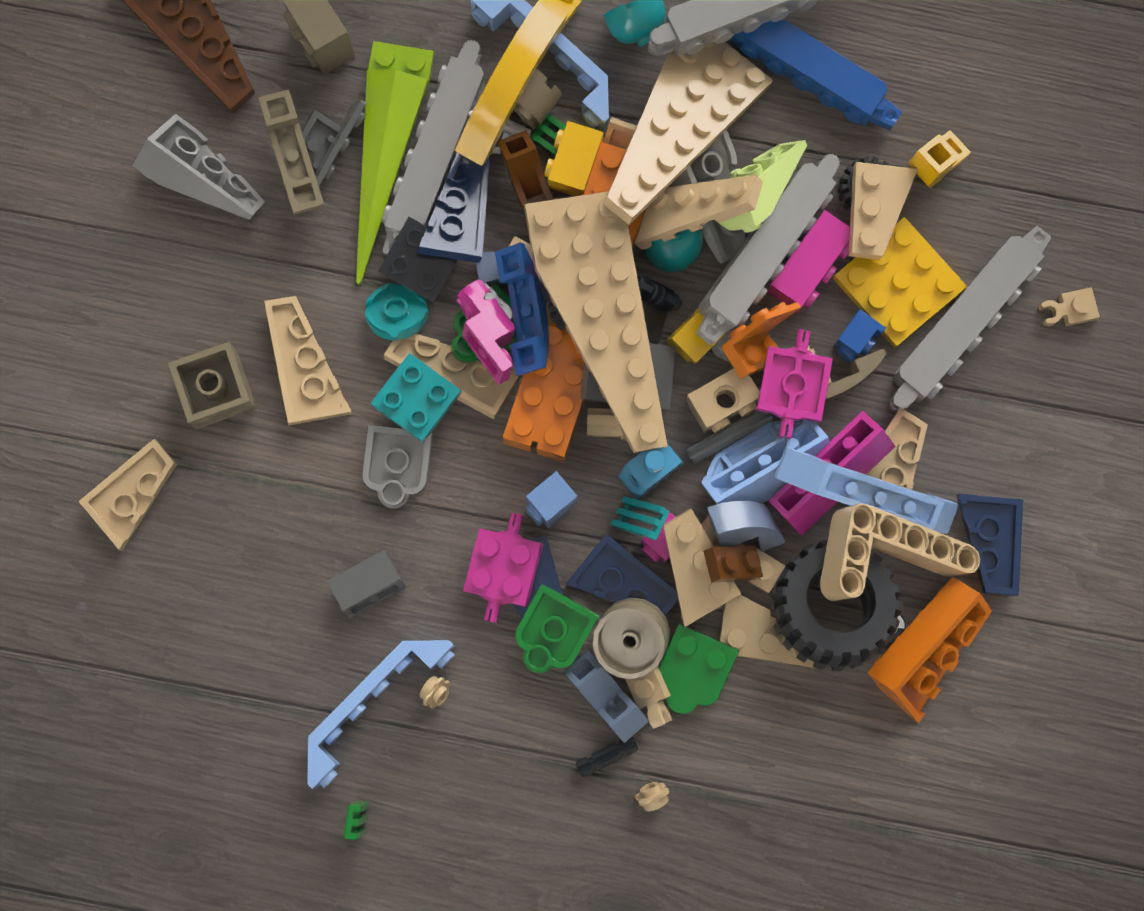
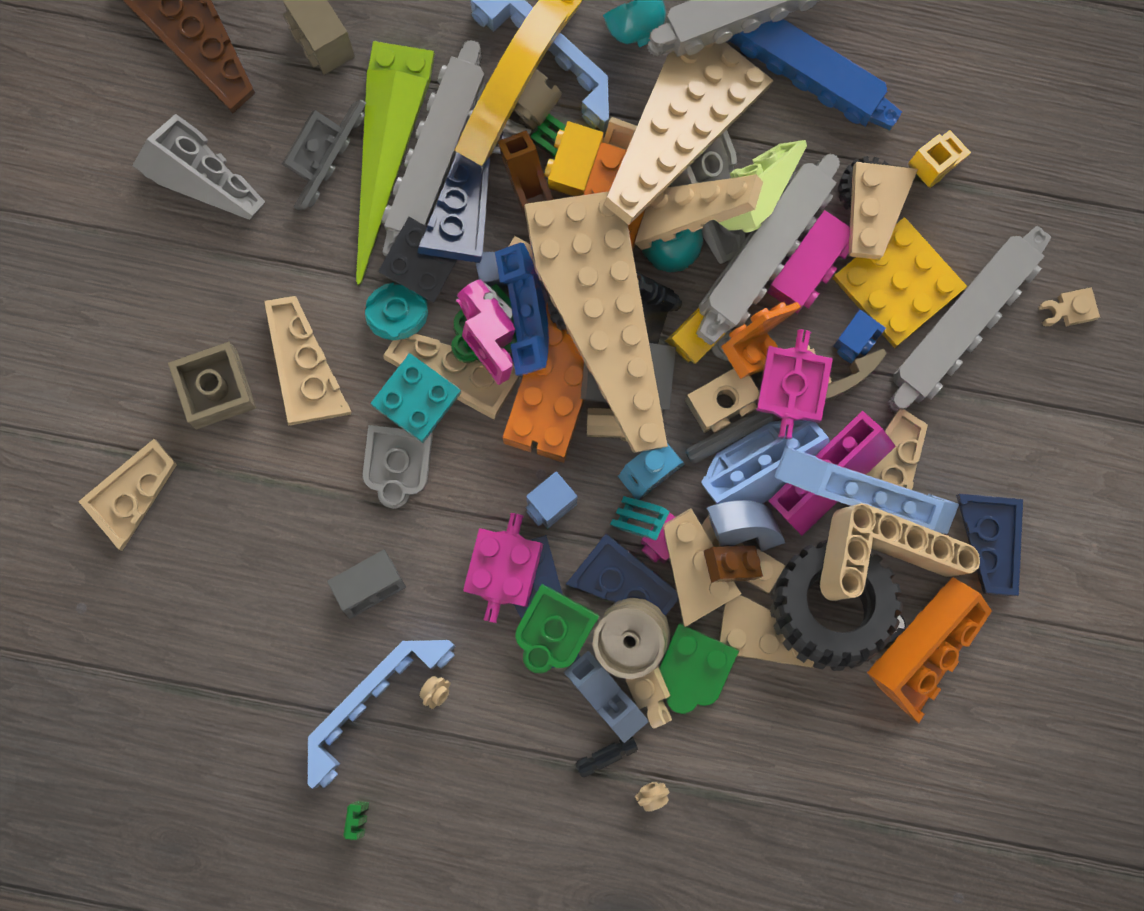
(291, 152): dark tan slope -> none

